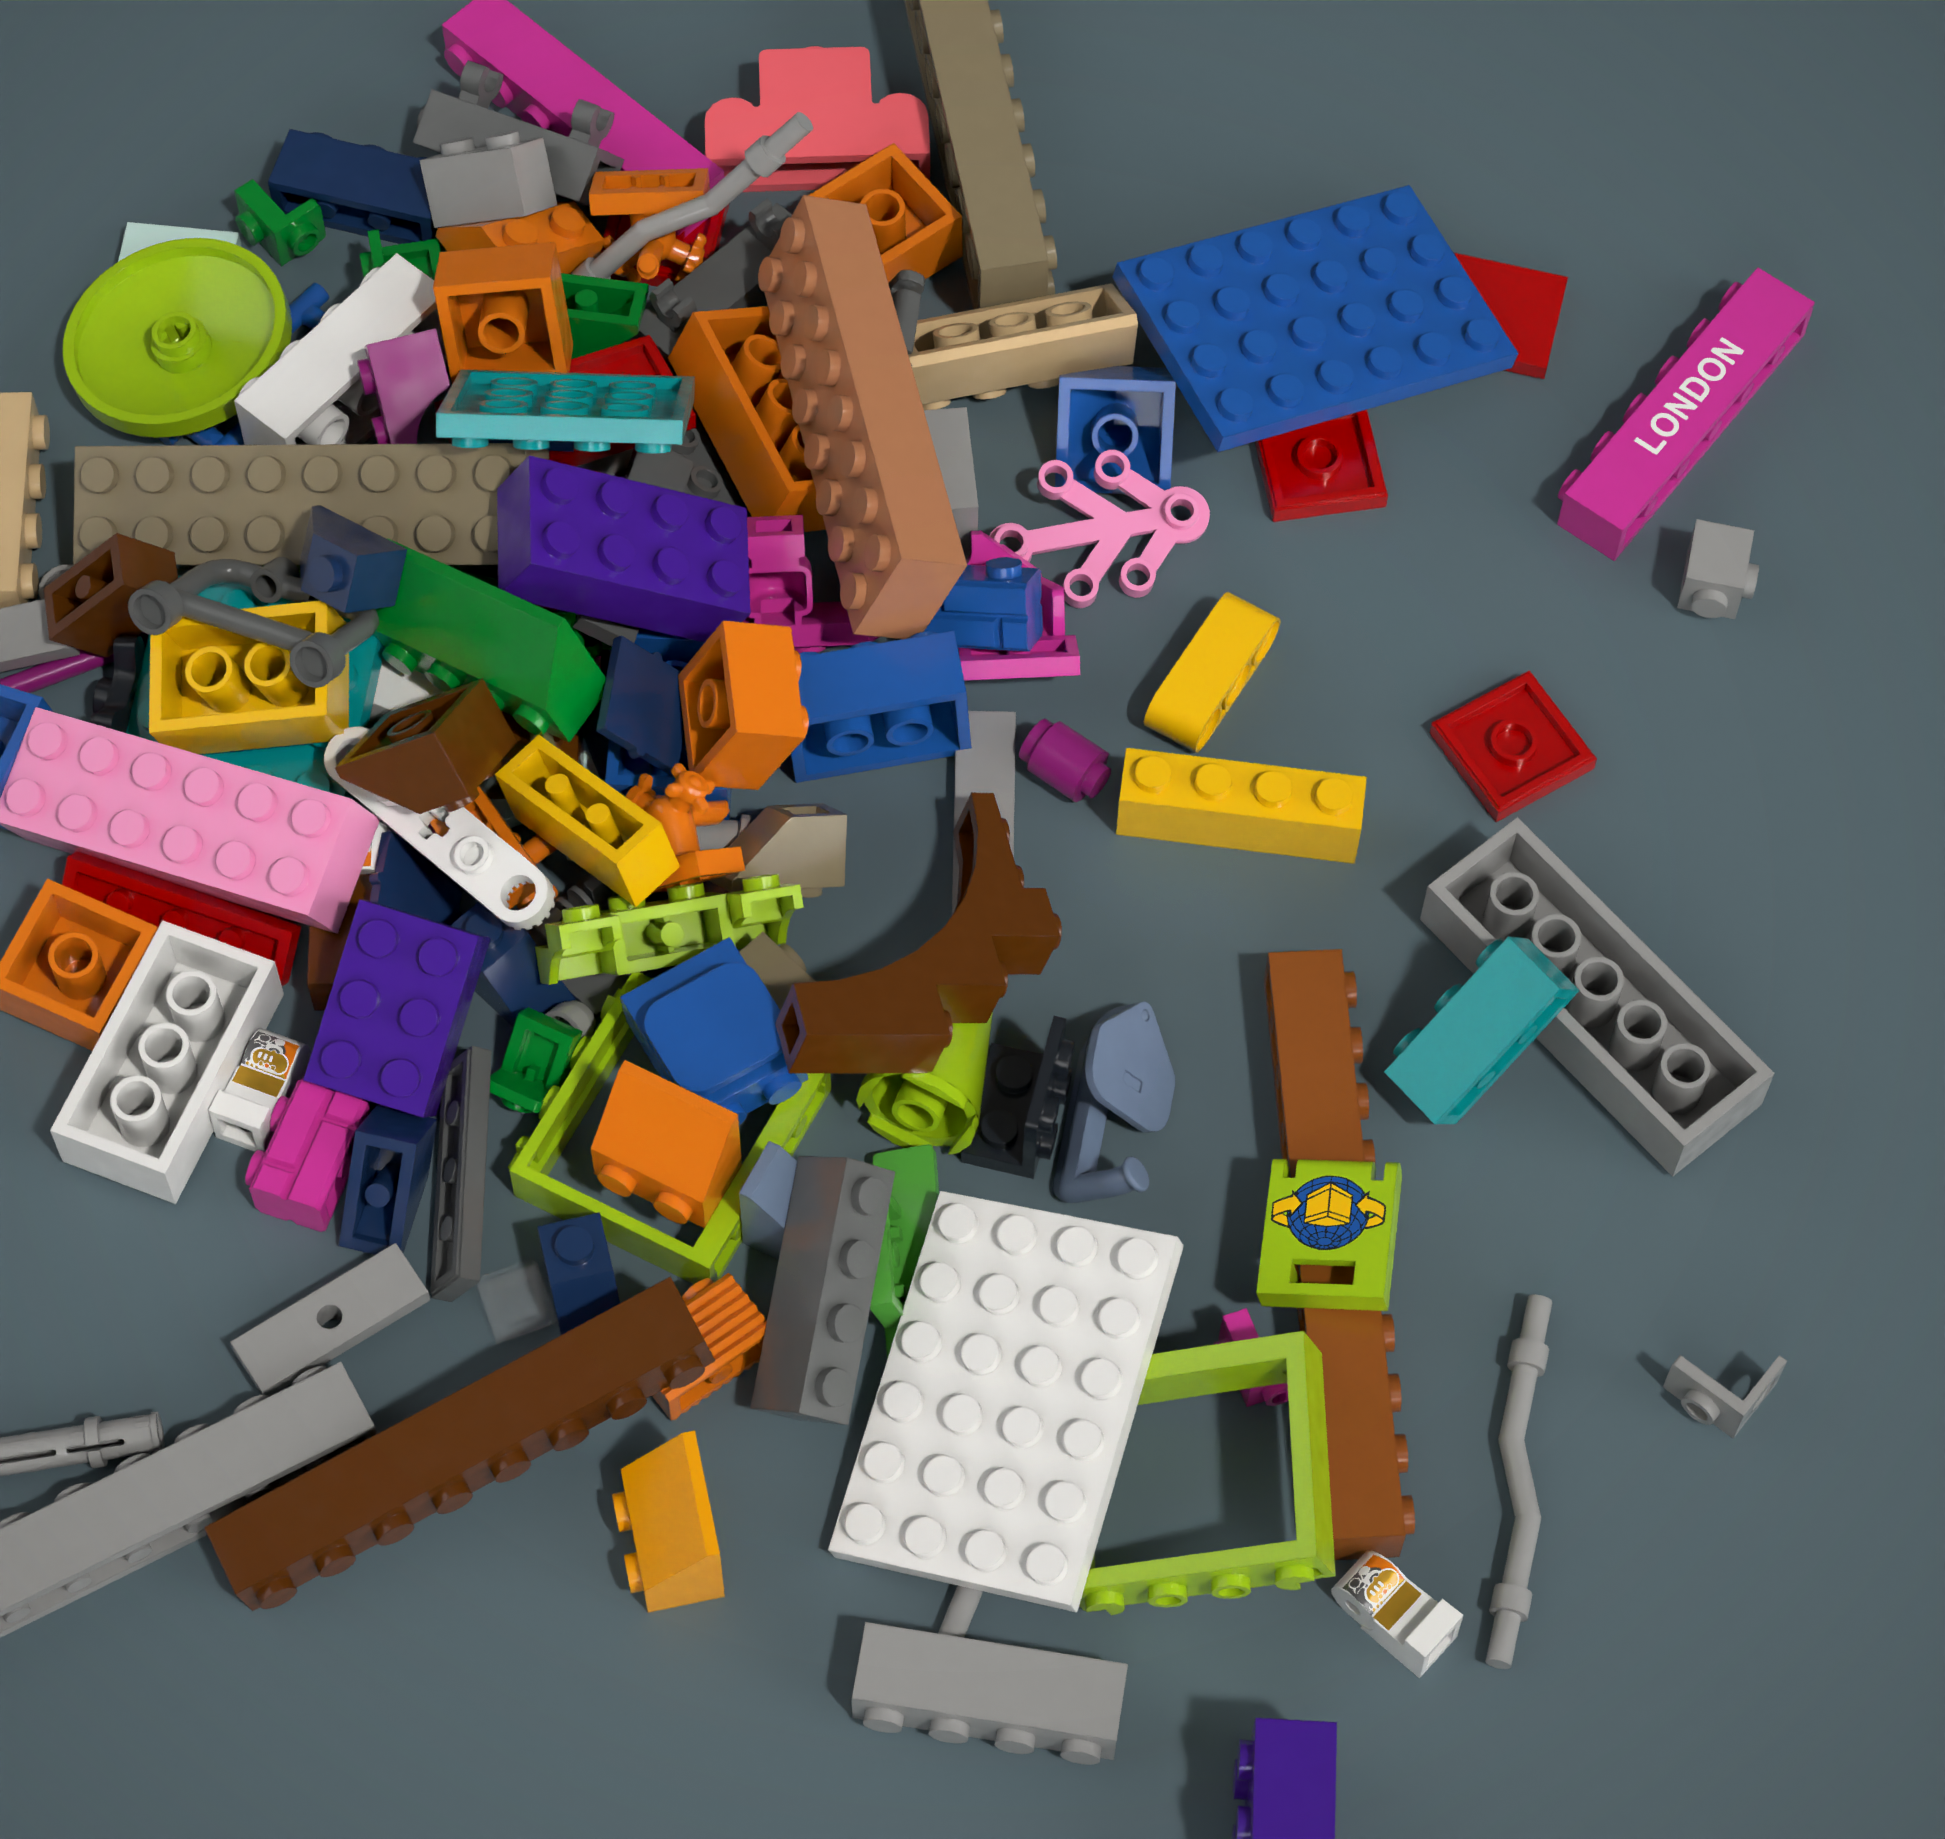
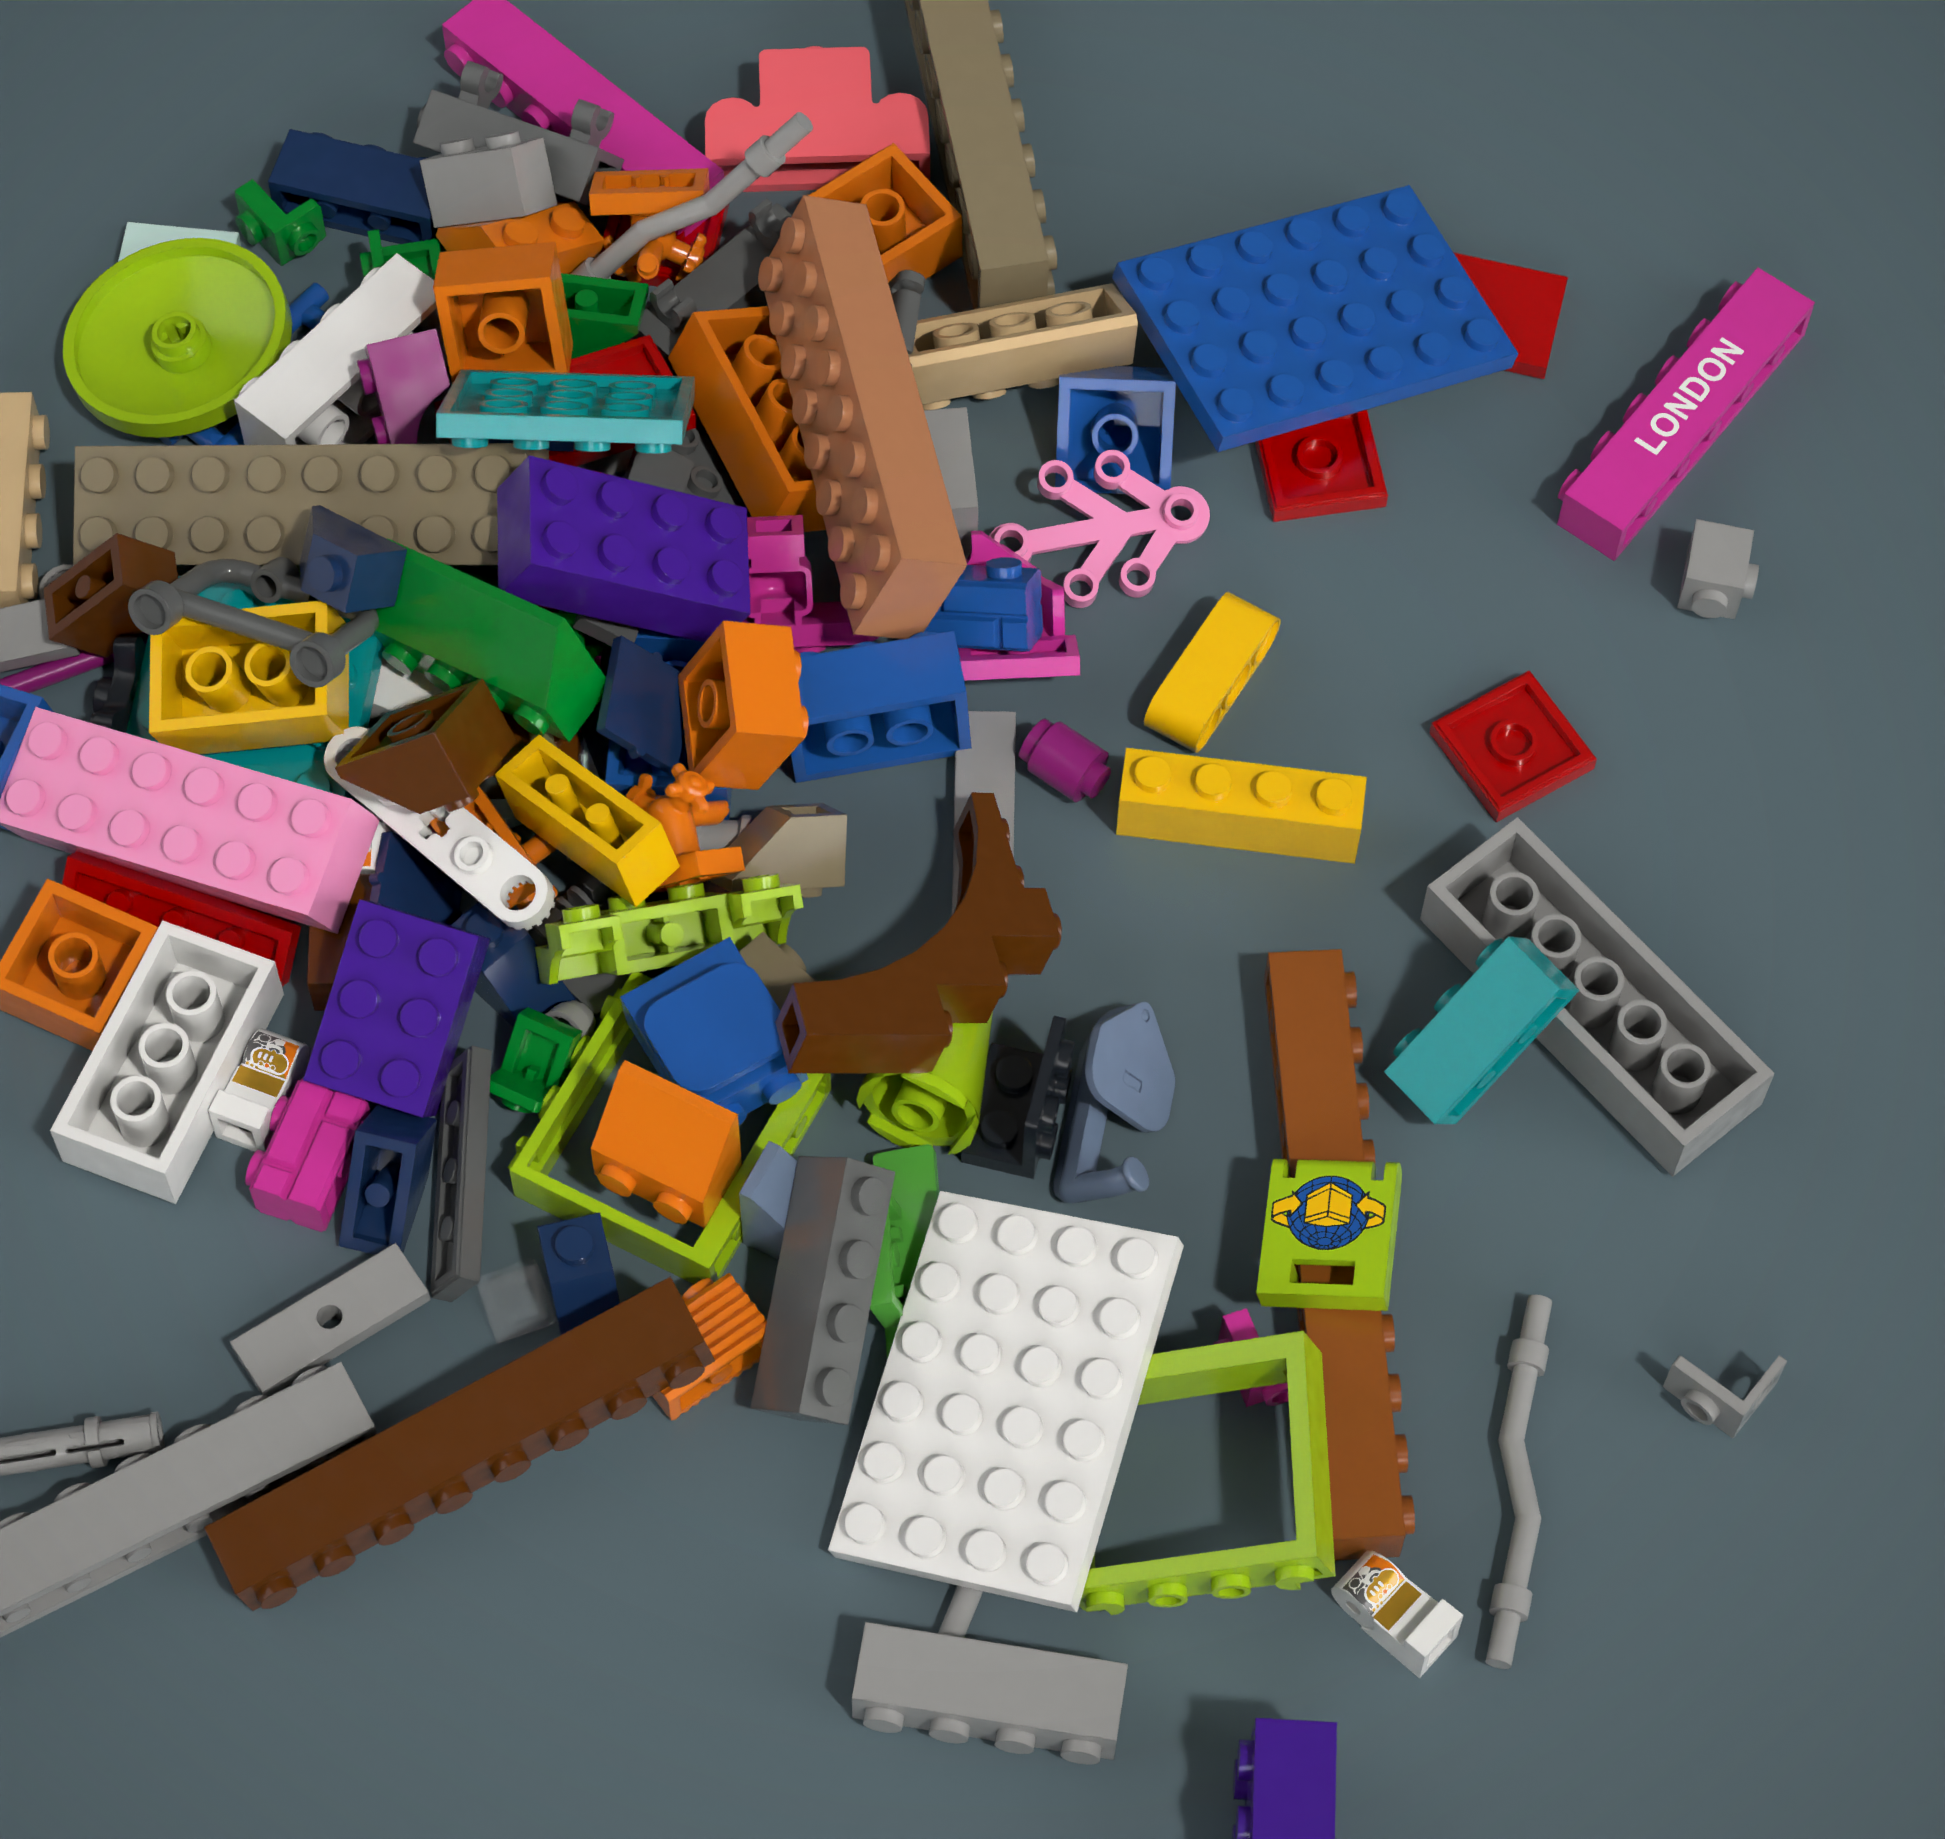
(670, 1526): light orange slope -> none

